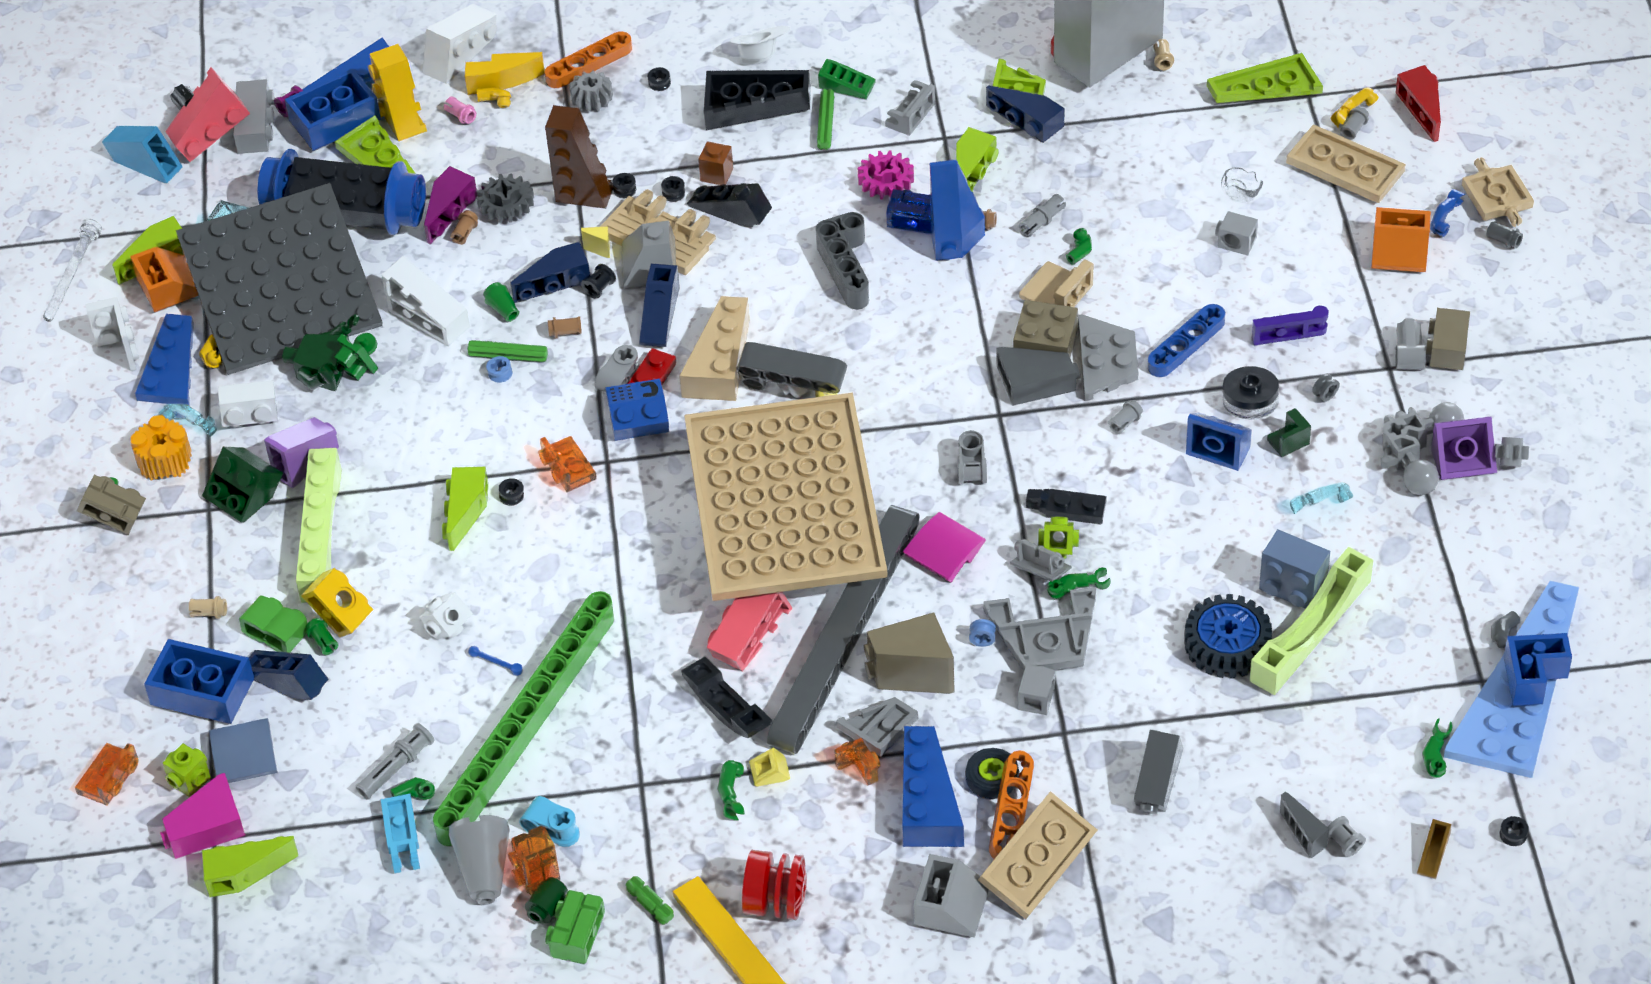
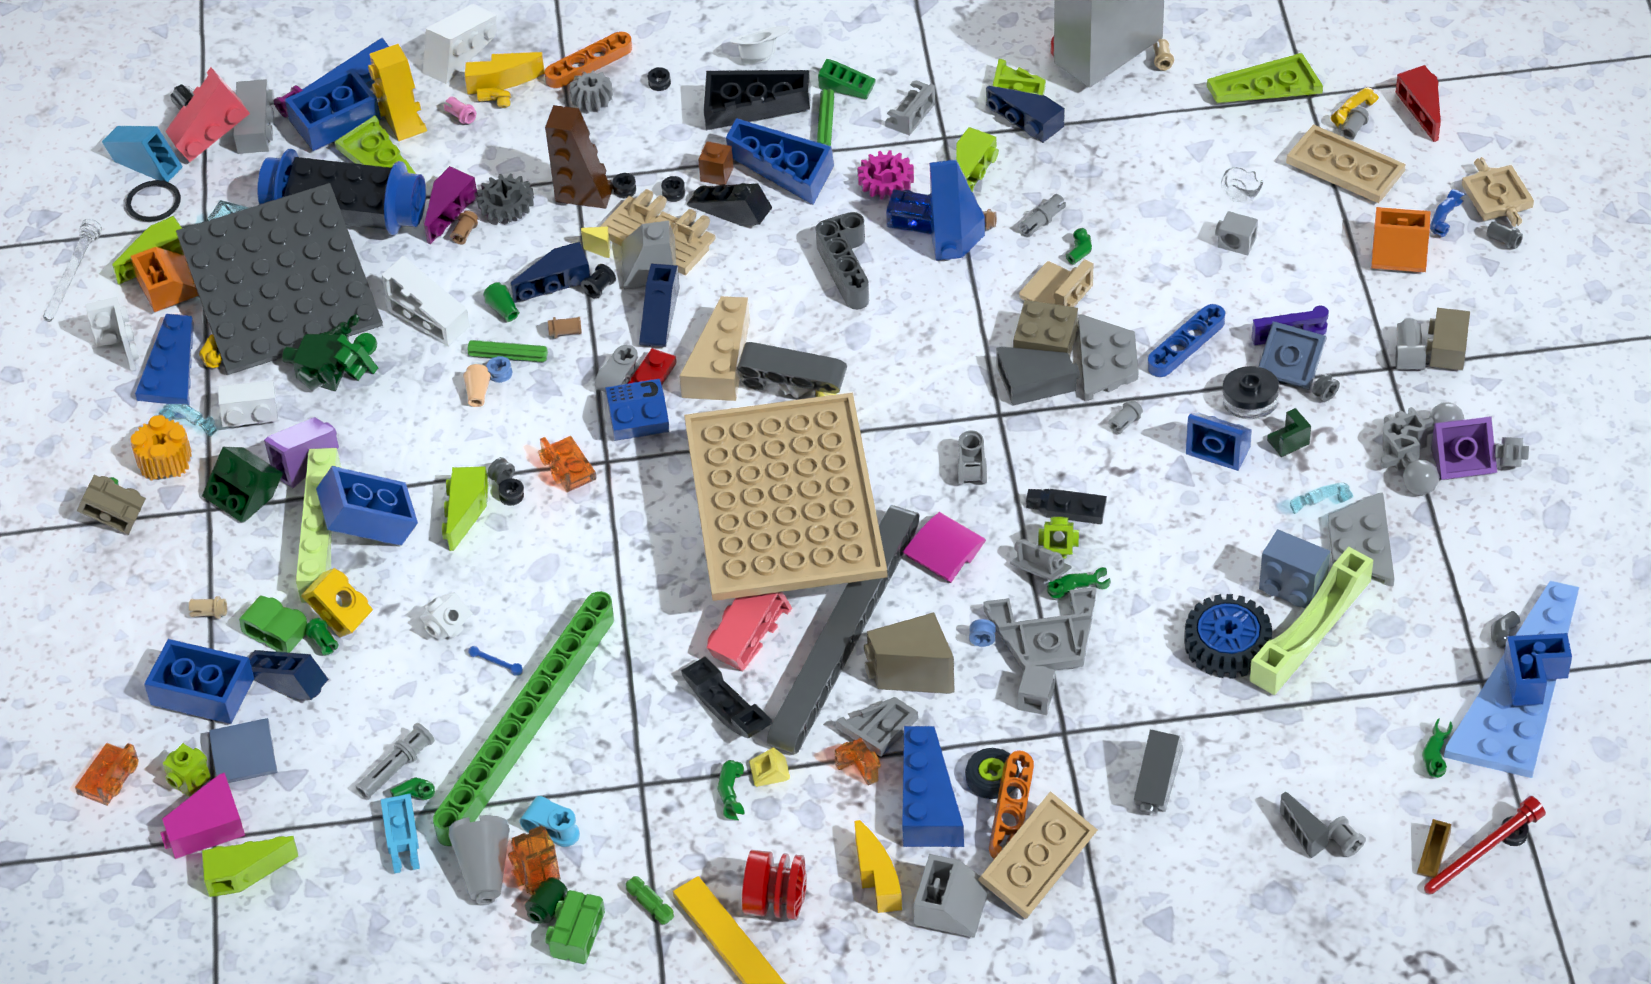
(158, 217): none -> black tyre
(366, 505): none -> blue brick
(476, 382): none -> light nougat cone
(500, 470): none -> dark grey bush
(782, 158): none -> blue wedge
(877, 869): none -> yellow slope
(1292, 354): none -> sand blue plate
(1365, 530): none -> light grey wing
(1530, 811): none -> red piece

